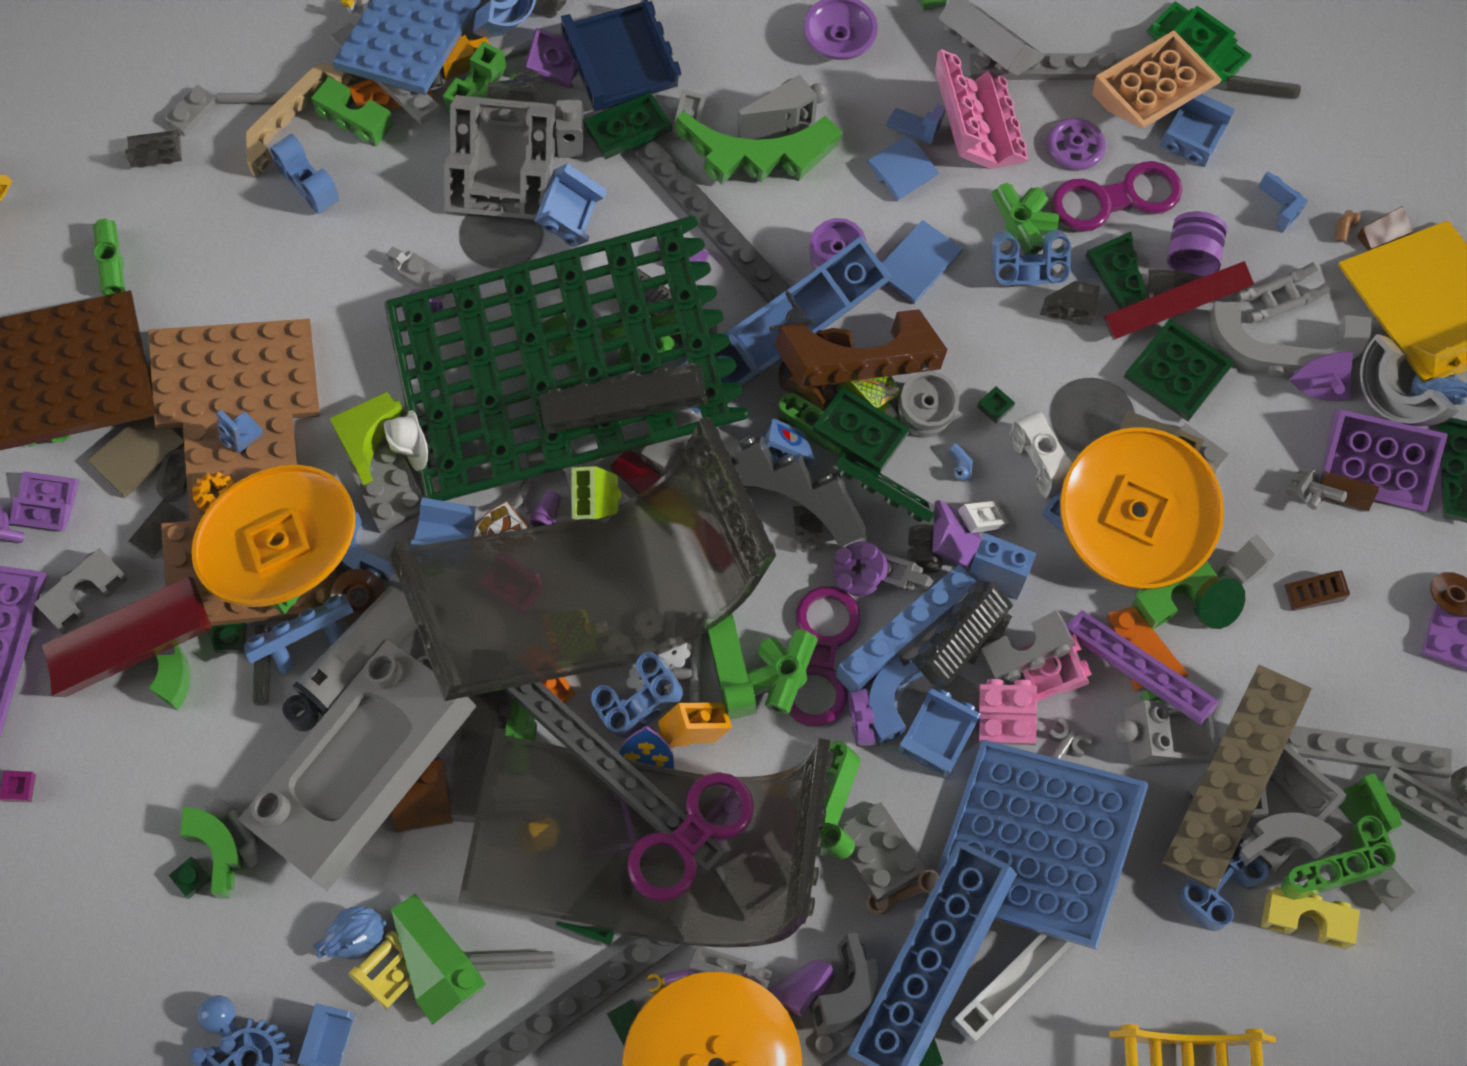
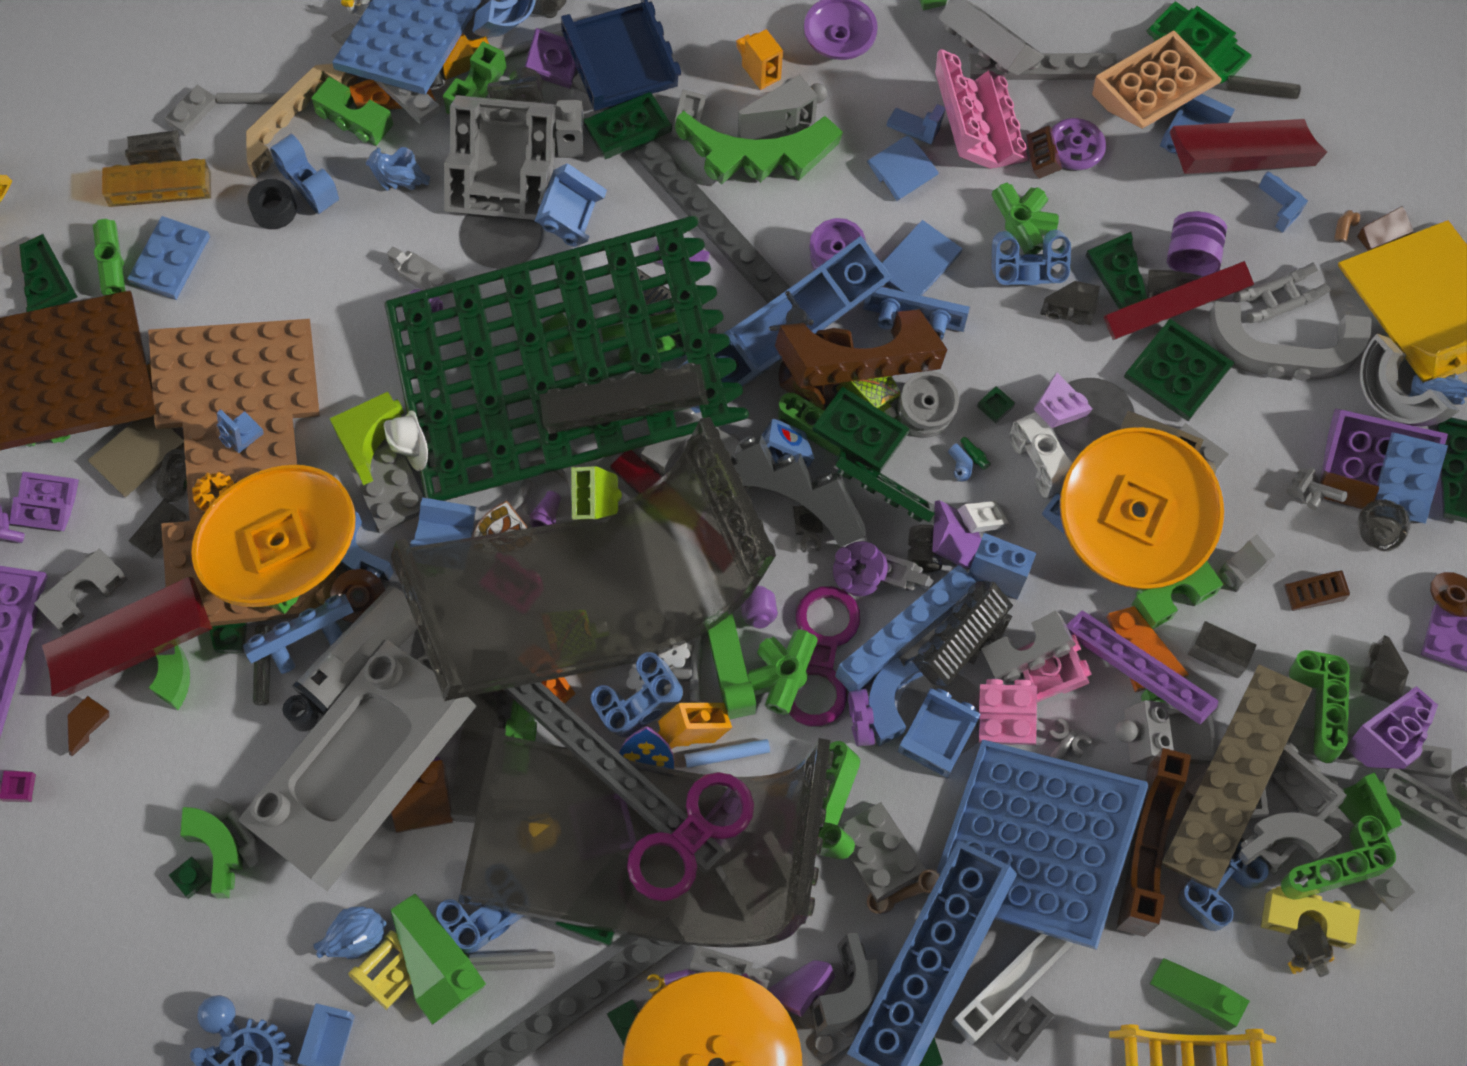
(43, 276): none -> dark green wing
(83, 721): none -> reddish brown slope
(156, 182): none -> clear yellow brick
(168, 257): none -> medium blue plate
(272, 217): none -> black tyre
(397, 169): none -> medium blue hair
(484, 922): none -> medium blue beam
(727, 753): none -> light blue piece
(760, 608): none -> medium lavender head
(761, 58): none -> light orange hinge
(937, 312): none -> medium blue plate
(975, 453): none -> green piece
(1024, 1028): none -> flat silver plate
(1053, 164): none -> reddish brown slope
(1061, 403): none -> lavender wing
(1117, 196): magenta bar -> none
(1141, 897): none -> reddish brown arch
(1200, 994): none -> bright green slope
(1219, 602): dark green tile -> none
(1222, 649): none -> clear smoke brick
(1246, 146): none -> dark red arch
(1310, 950): none -> clear smoke piece
(1318, 675): none -> bright green beam
(1326, 377): medium lavender shield -> none
(1384, 520): none -> clear smoke piece
(1386, 672): none -> clear smoke slope
(1396, 733): none -> medium lavender wedge
(1411, 474): none -> medium blue plate

